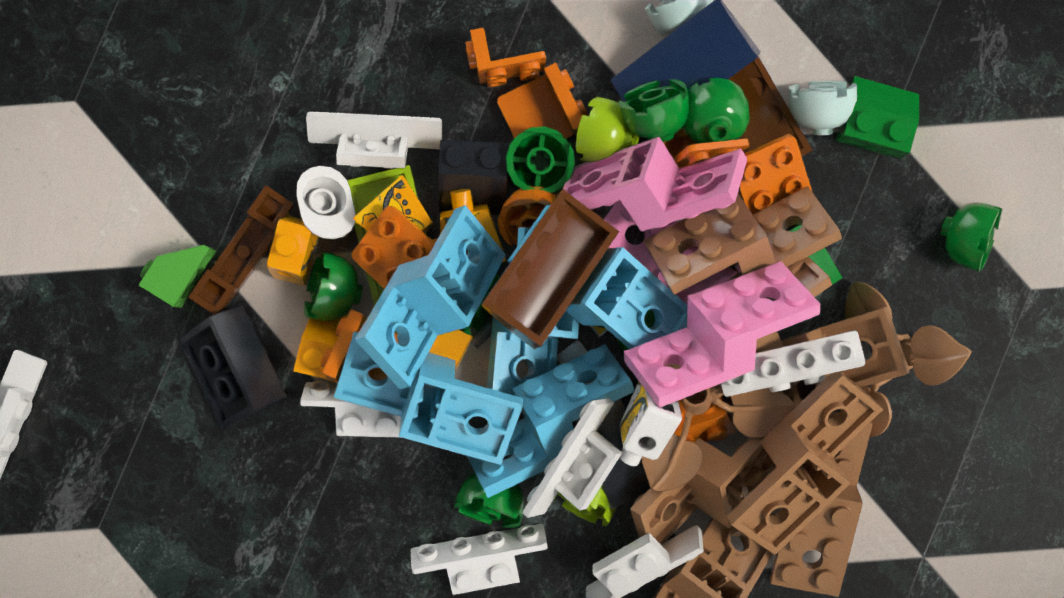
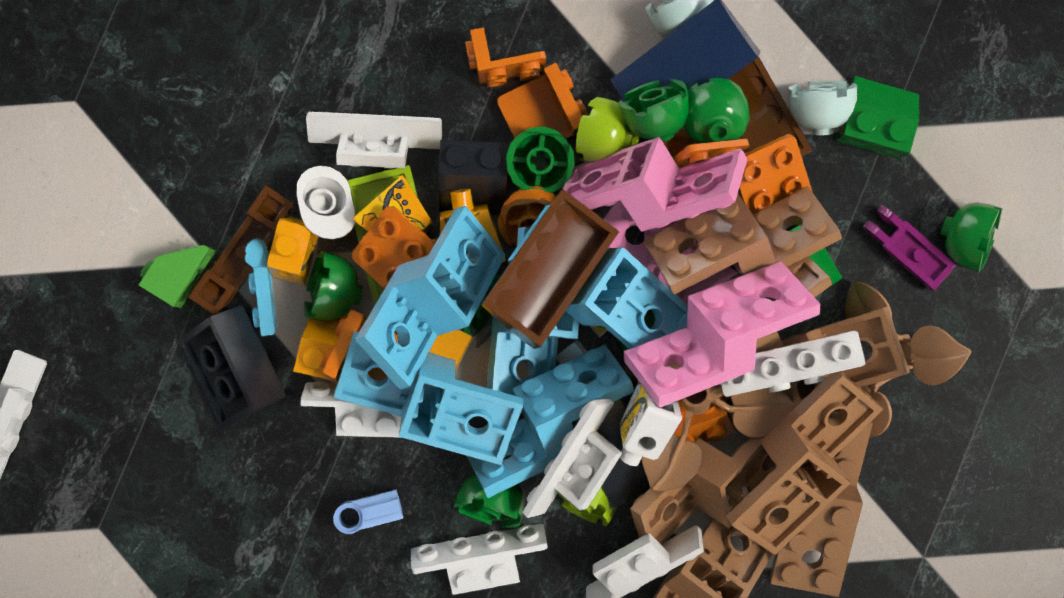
(262, 285): none -> medium azure hinge
(371, 510): none -> light blue piece
(911, 249): none -> magenta hinge

